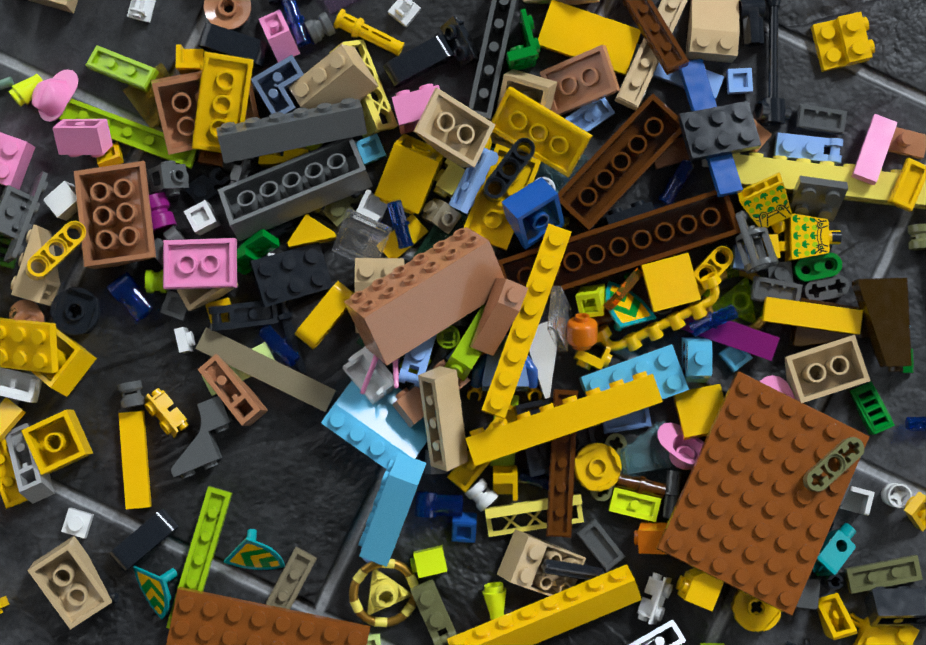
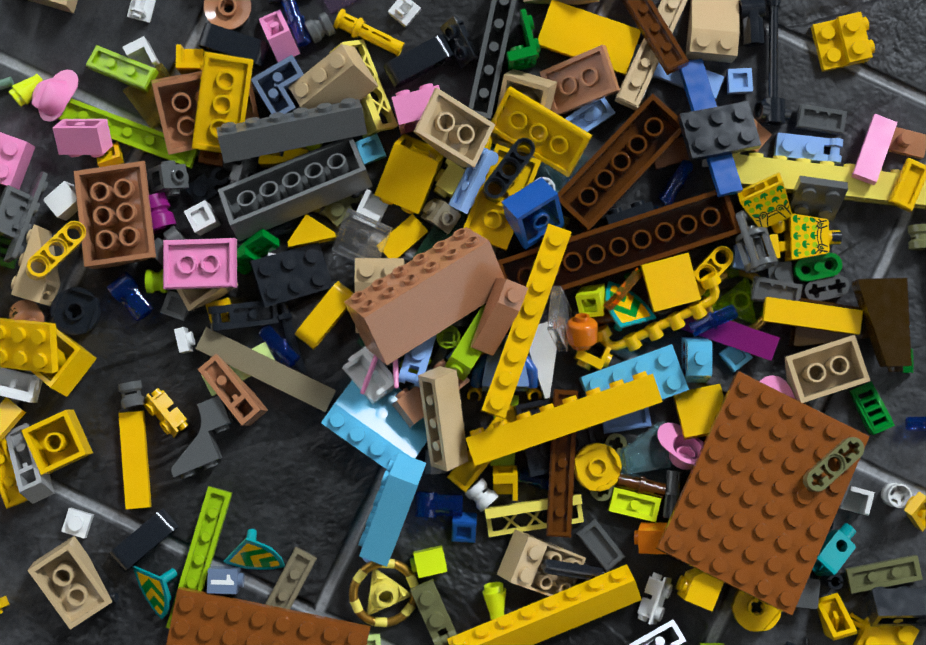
(142, 52): none -> white panel
(225, 580): none -> sand blue brick
(400, 224): clear blue axle -> none

